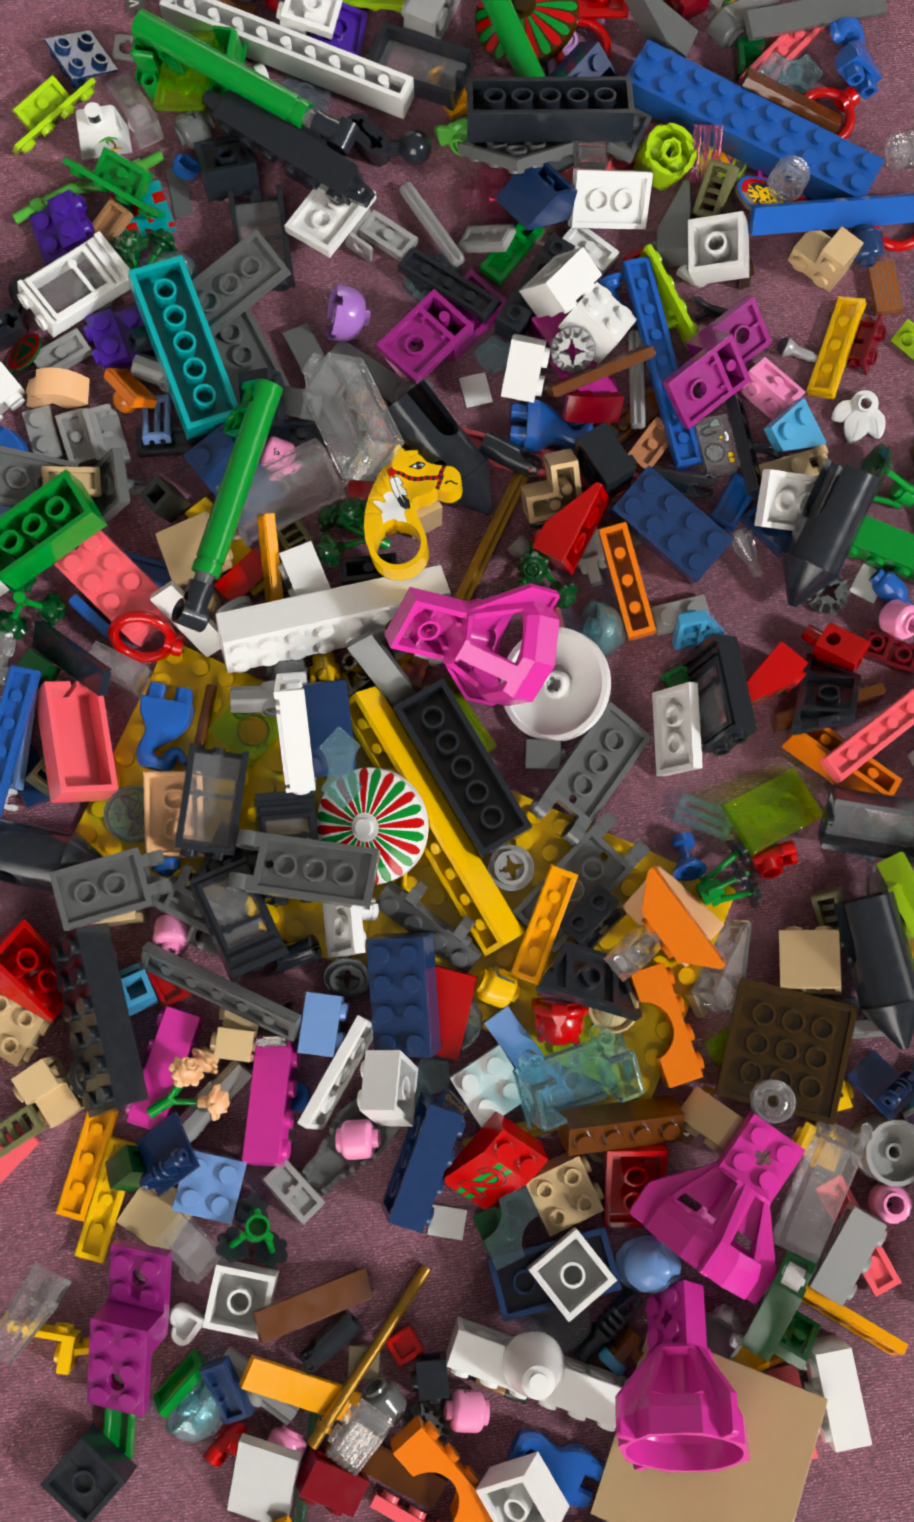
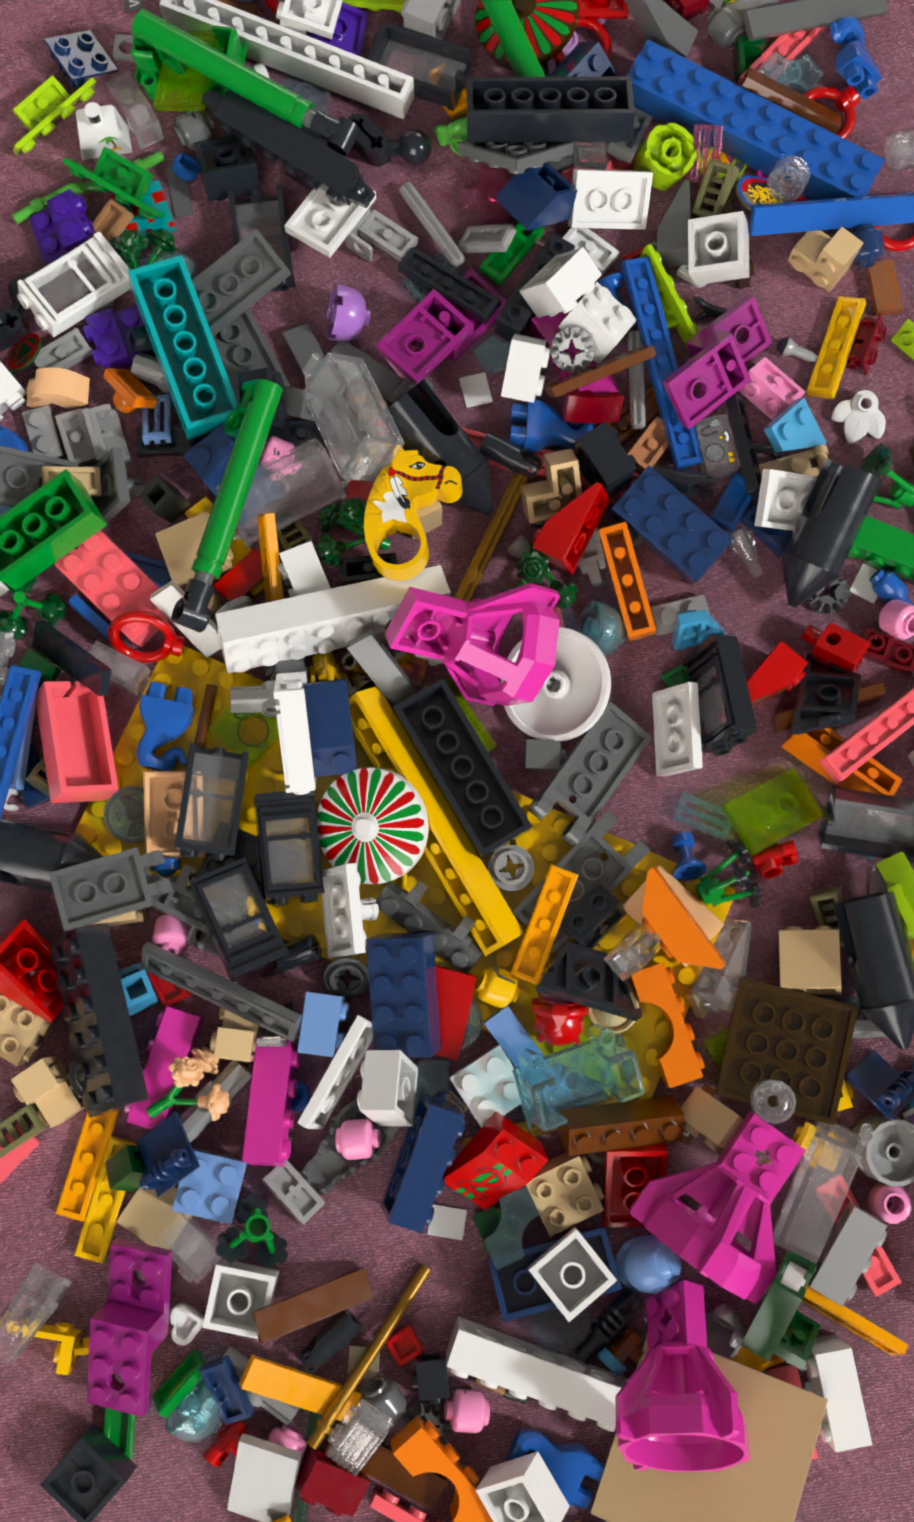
(308, 870): dark grey hinge -> none
(340, 753): clear light blue tile -> none
(533, 1364): white cone -> none

